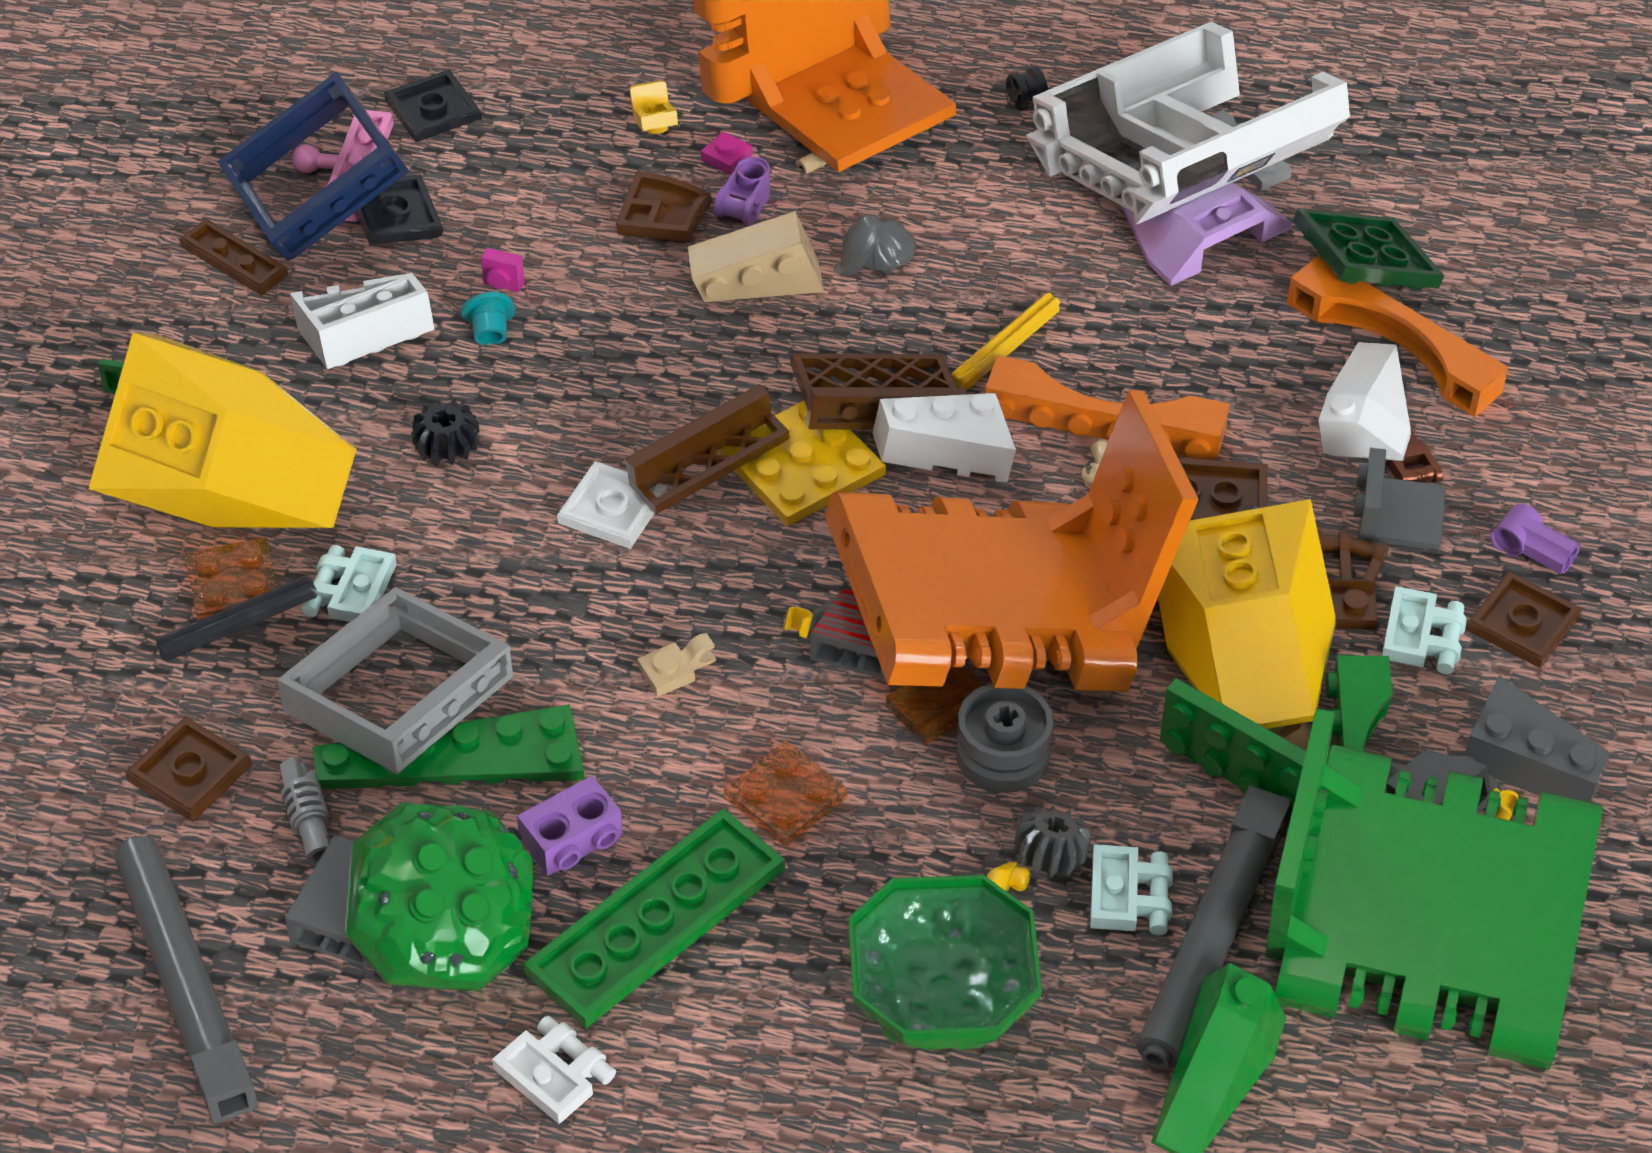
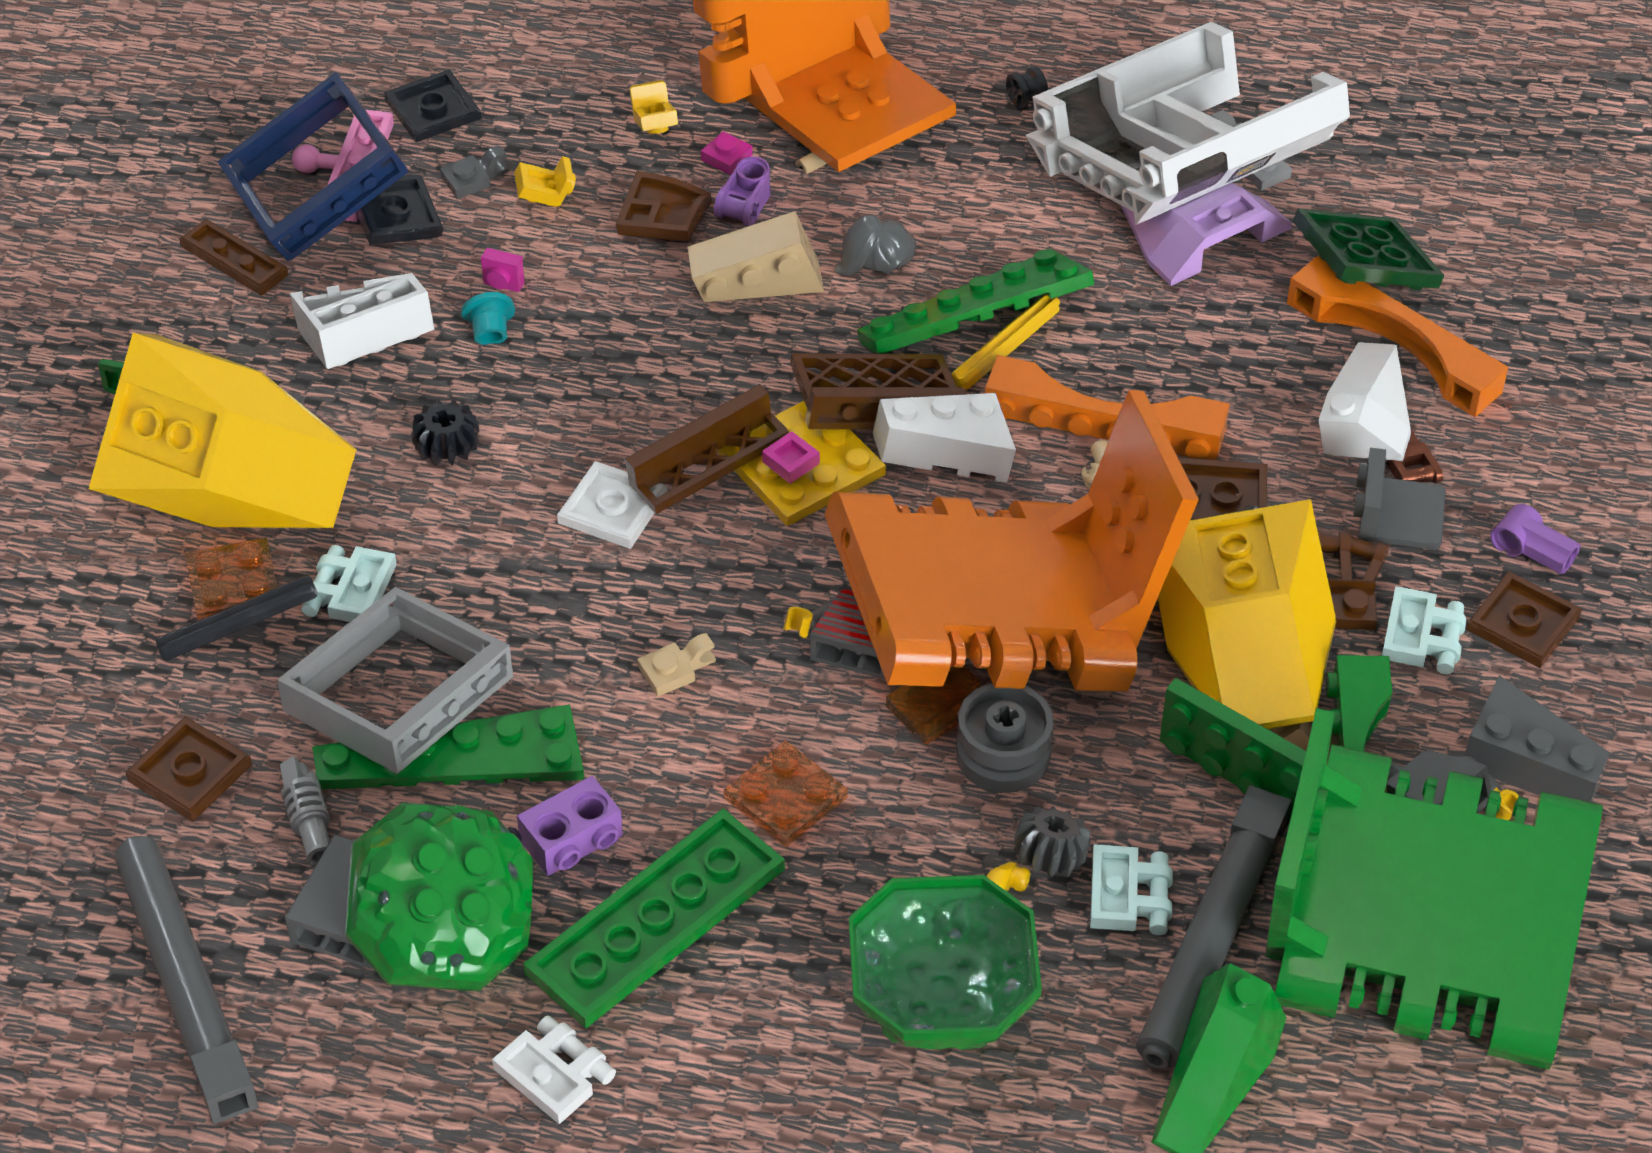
(470, 175): none -> dark grey plate
(545, 185): none -> yellow bracket
(791, 457): none -> dark pink plate
(1009, 287): none -> green wing

